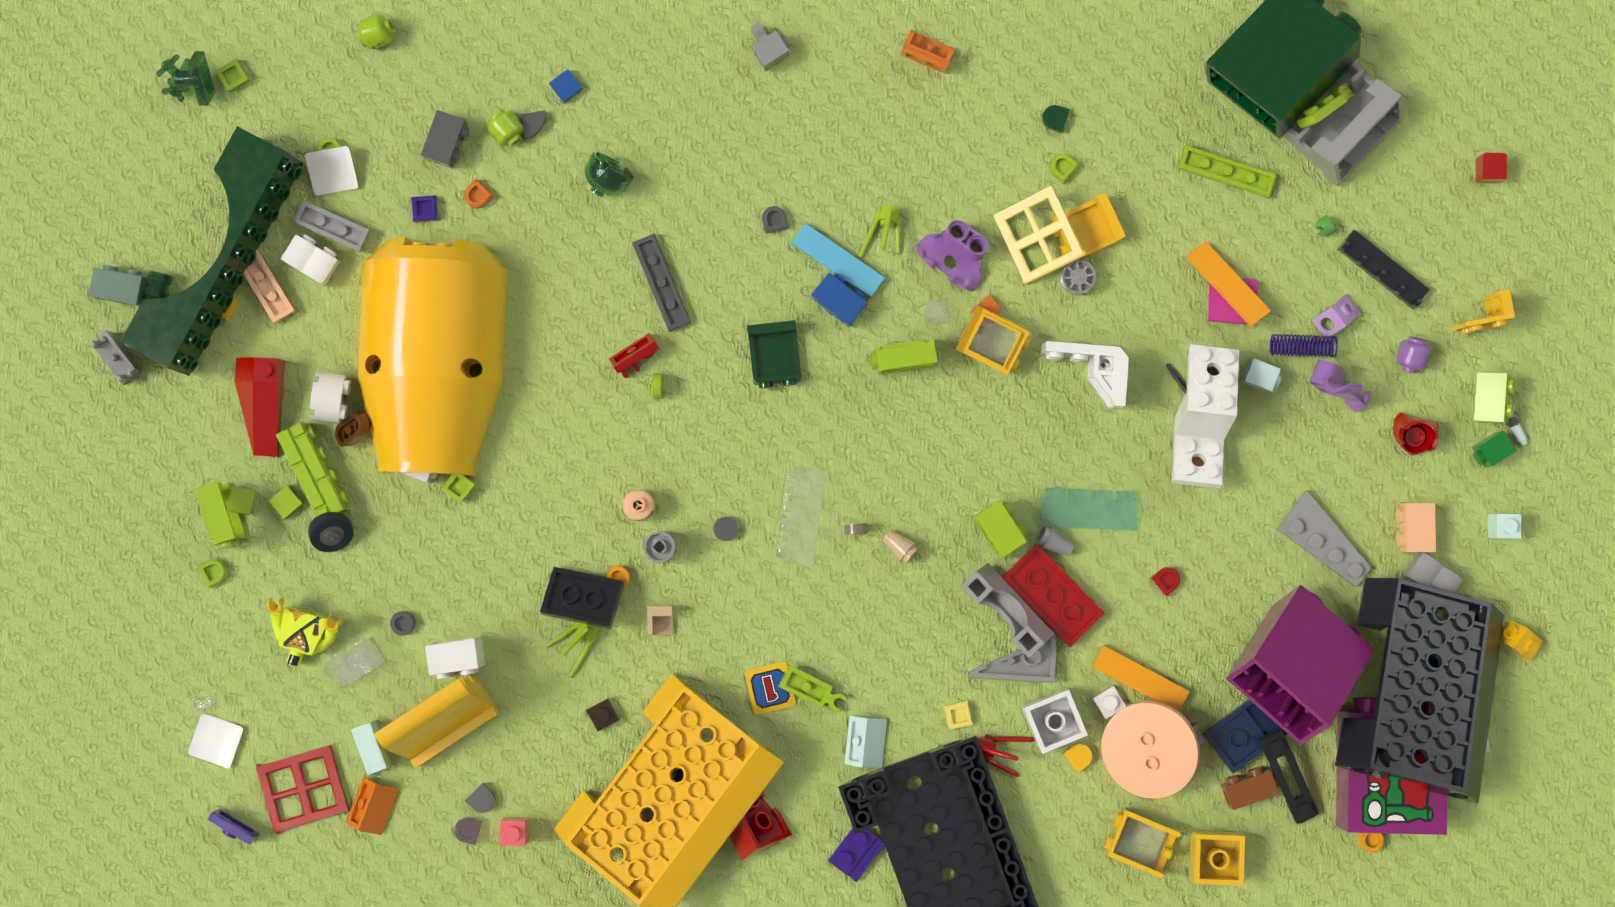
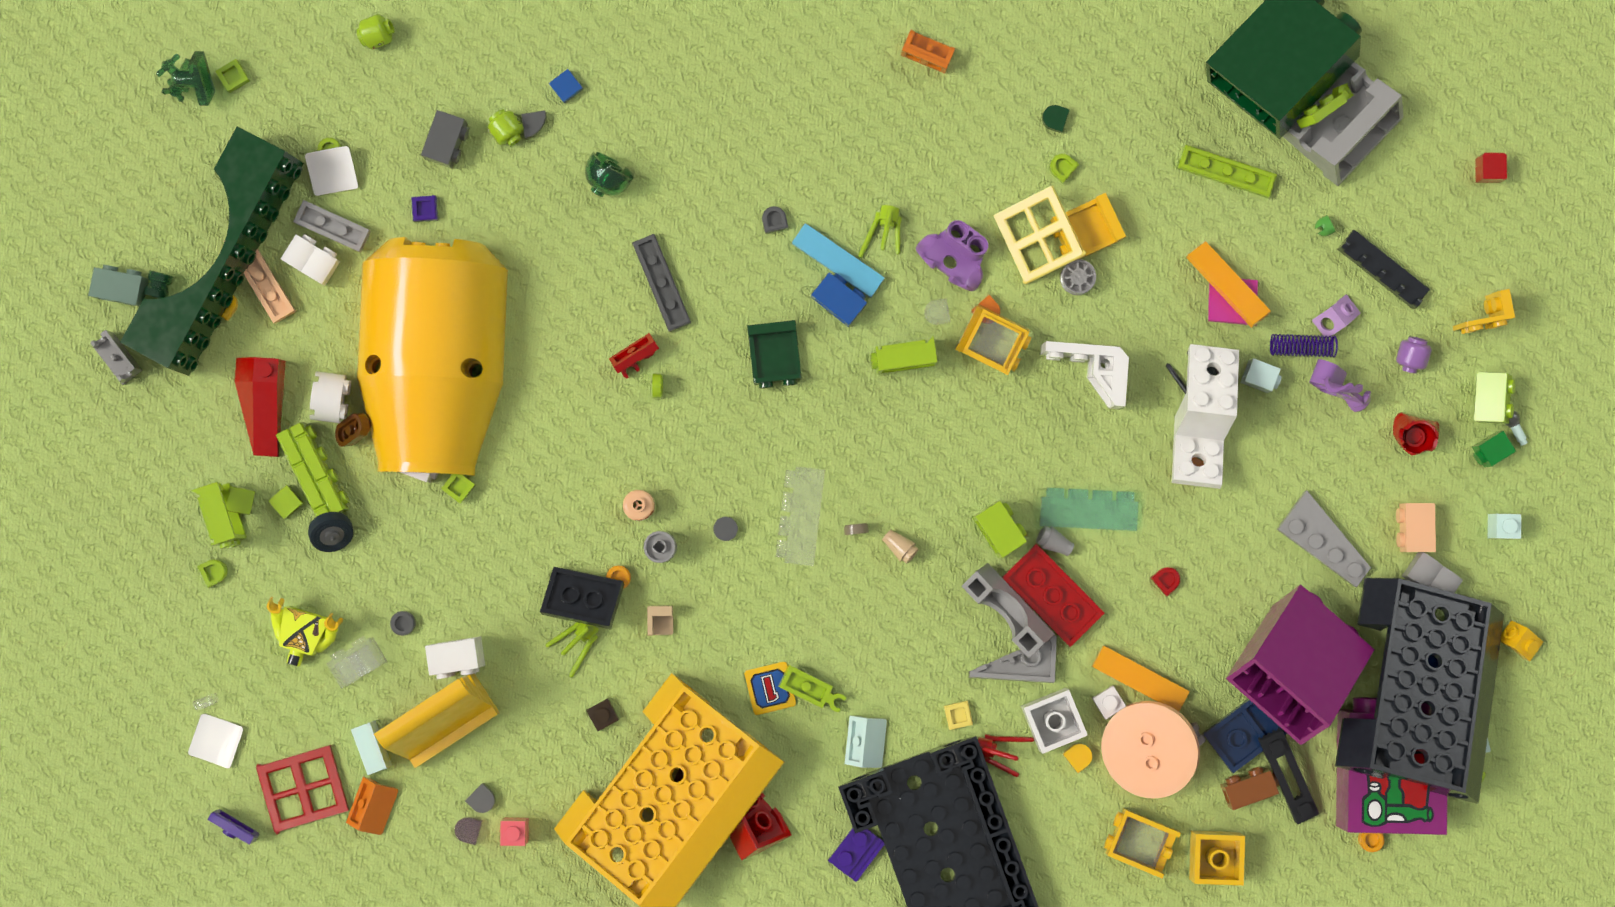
(477, 195): orange tile -> none
(770, 48): light grey brick -> none

